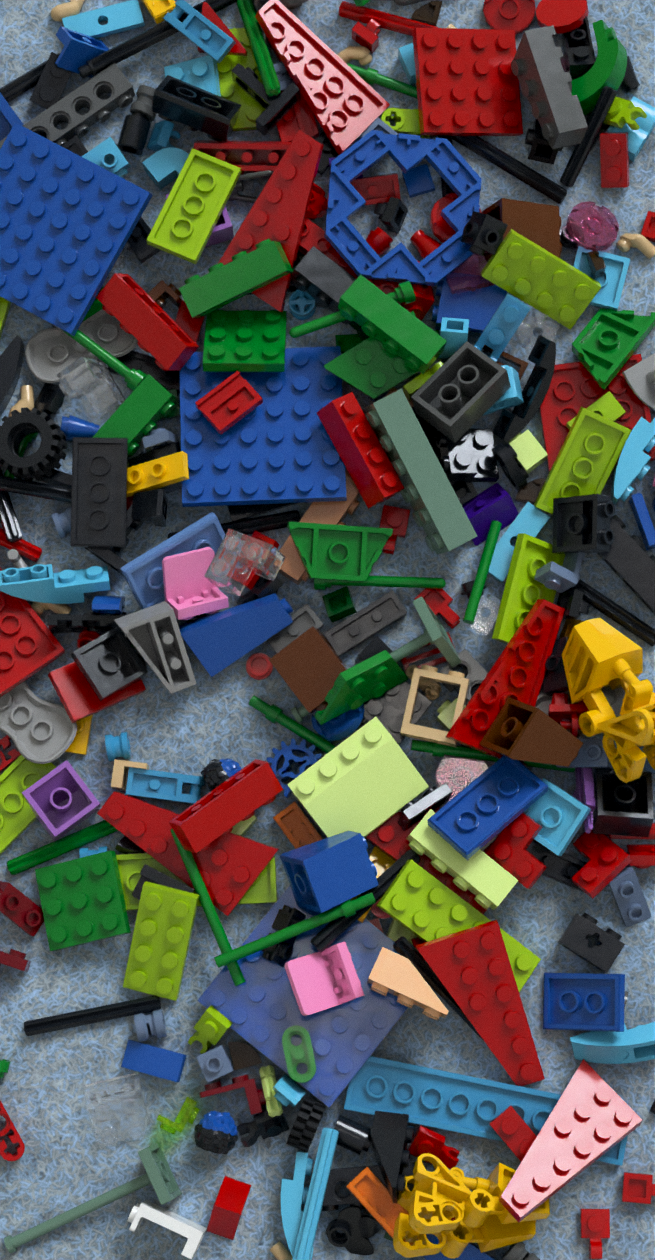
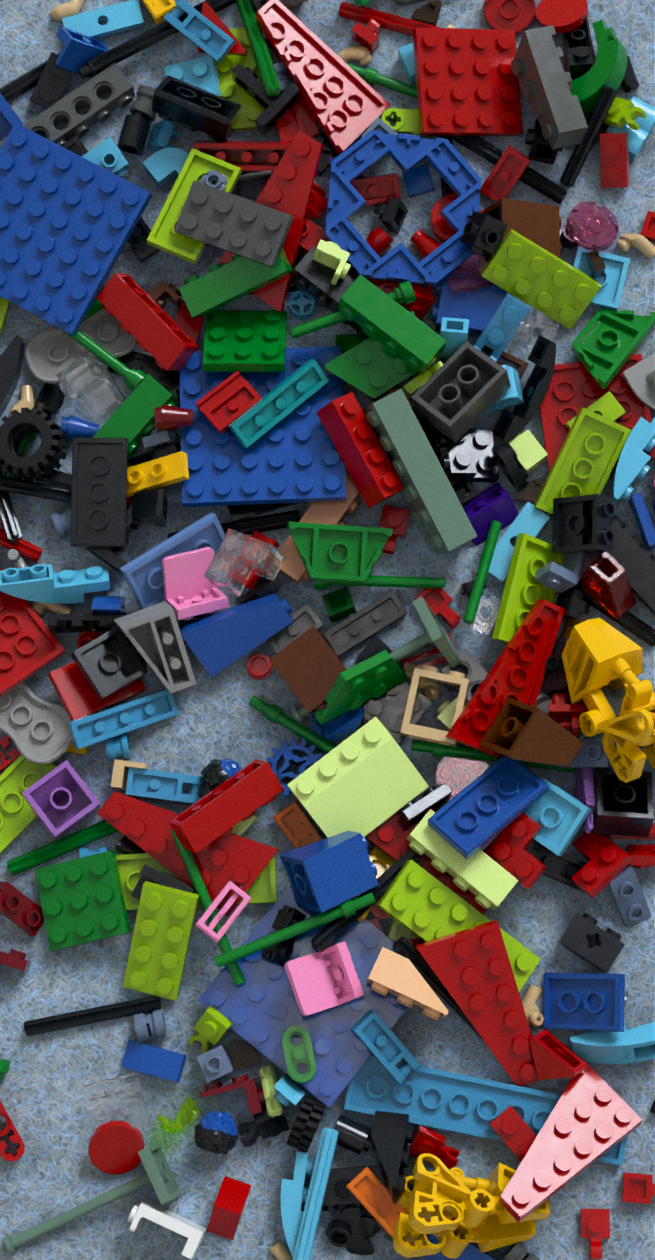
(115, 1147): none -> red tile
(122, 718): none -> dark azure plate
(172, 417): none -> dark red cone
(208, 930): none -> bright pink tile
(214, 175): none -> sand blue plate
(234, 224): none -> dark grey plate
(278, 403): none -> teal plate
(333, 257): none -> yellowish green bracket
(385, 1046): none -> dark azure plate
(505, 174): none -> red plate
(530, 1007): none -> tan arm
(553, 1058): none -> red slope
(609, 585): none -> clear red slope

